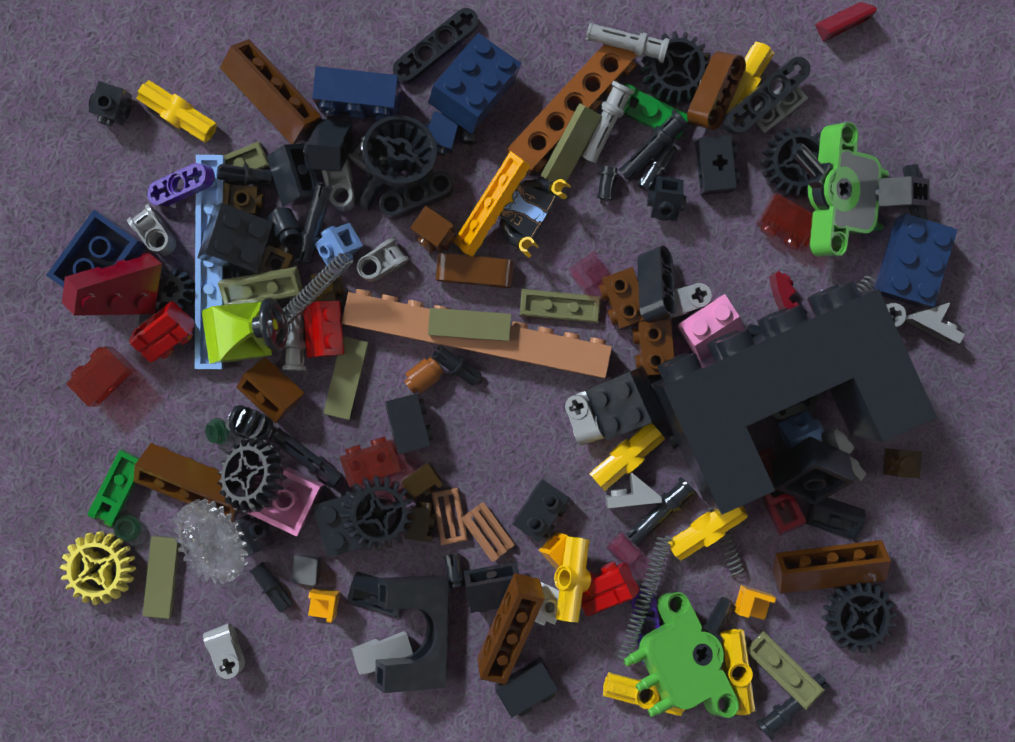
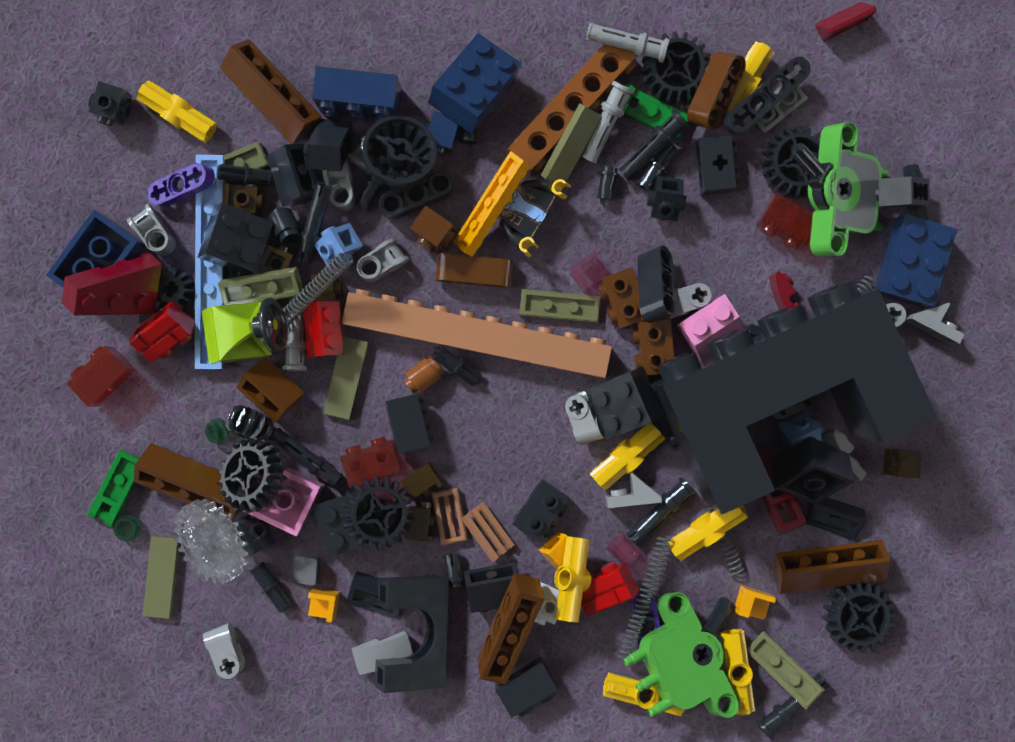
(104, 575): light yellow gear -> none
(432, 42): black beam -> none
(469, 324): olive tile -> none

